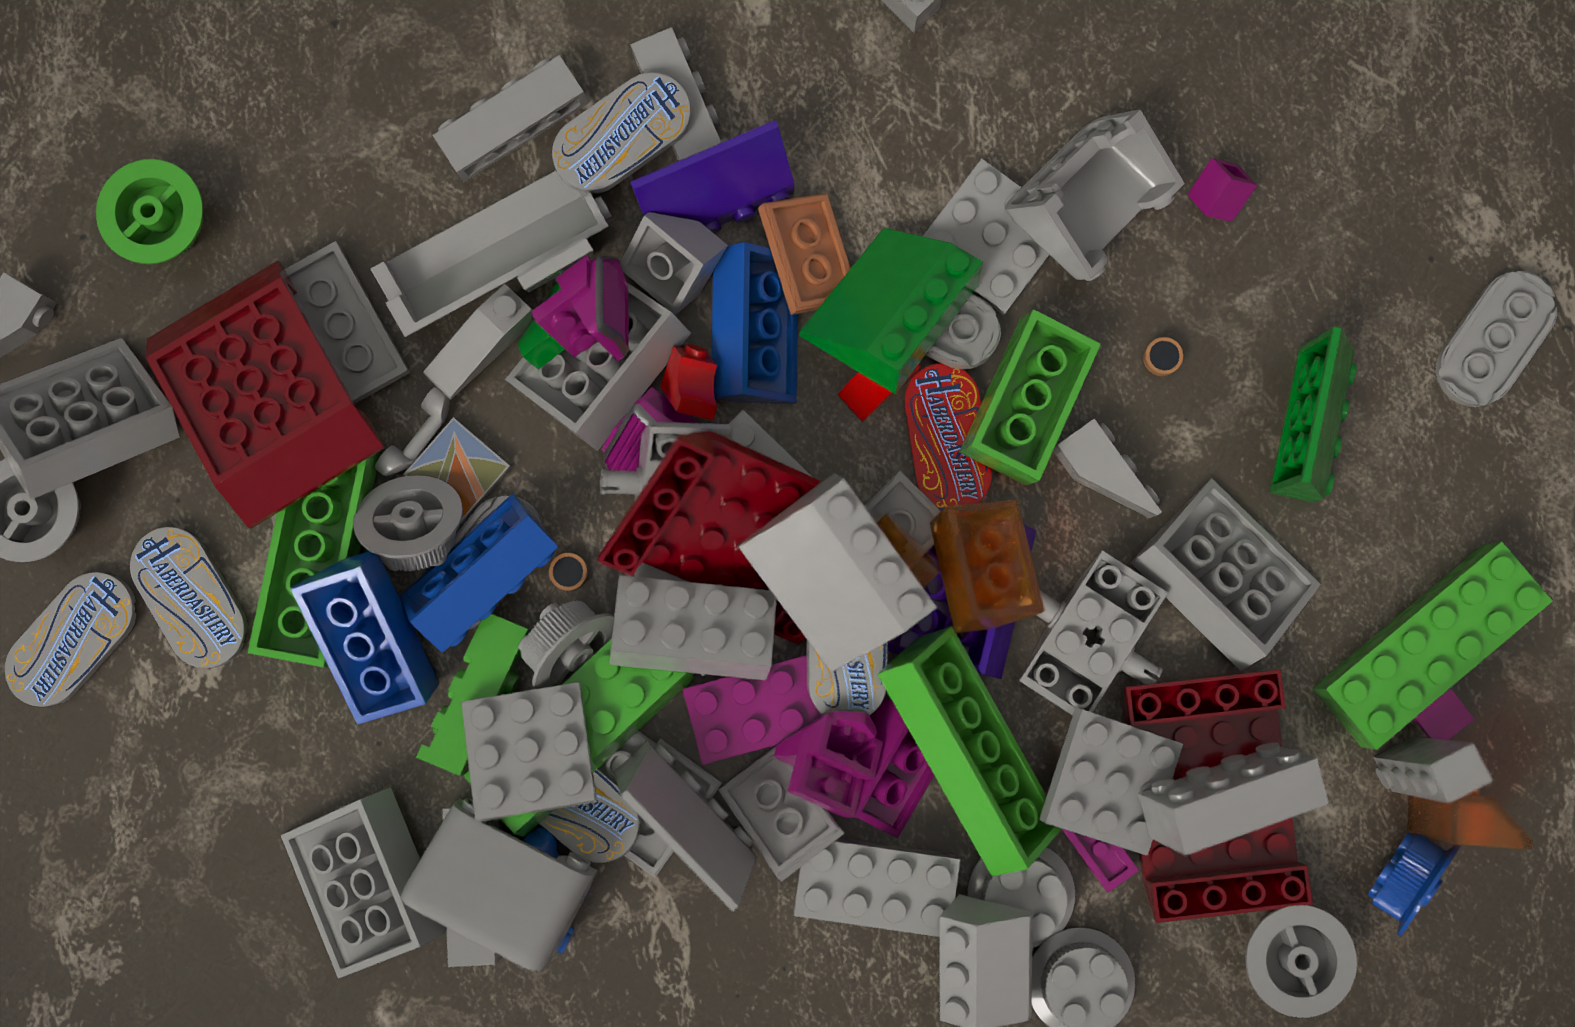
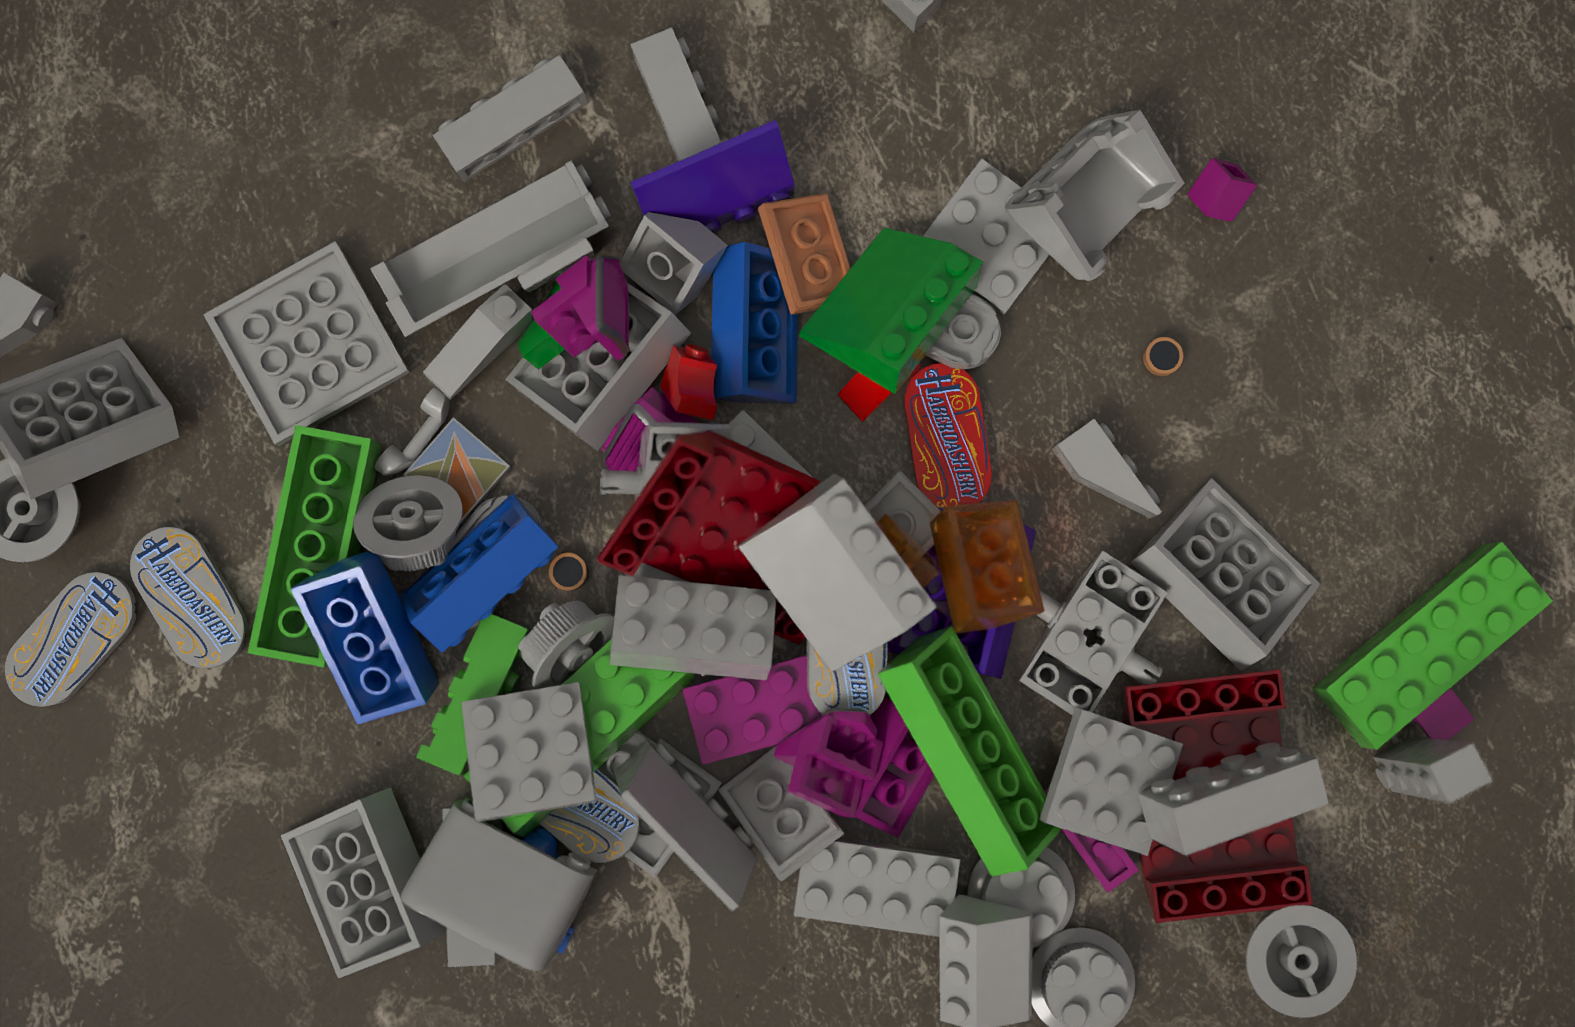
(149, 211): bright green piece -> none
(260, 396): dark red slope -> none
(621, 133): light grey tile -> none
(1030, 398): bright green brick -> none
(1314, 417): green slope -> none
(1411, 878): blue piece -> none
(1466, 821): clear orange slope -> none
(1496, 338): light grey tile -> none

